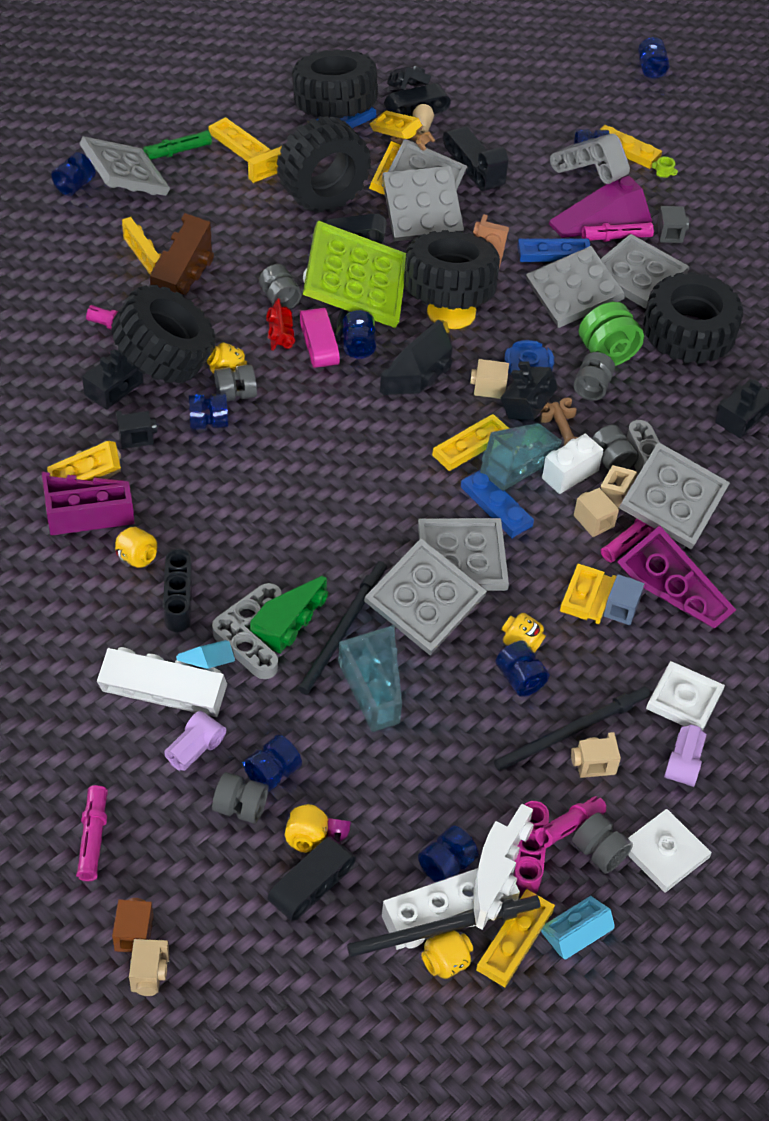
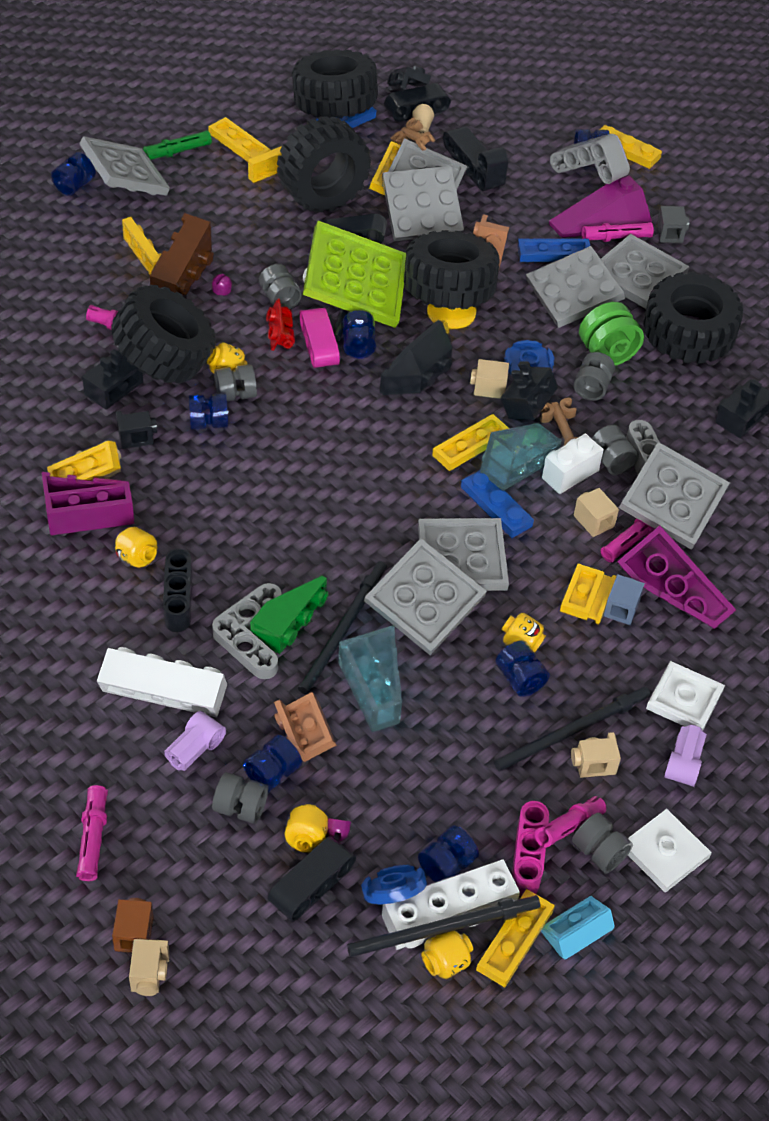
(208, 655): medium azure slope -> none
(221, 285): none -> magenta hinge
(305, 726): none -> nougat bracket
(394, 885): none -> blue tile
(396, 125): yellow plate -> none
(498, 865): white slope -> none
(624, 479): tan brick -> none
(653, 57): clear blue wheel -> none
(665, 167): lime plate -> none

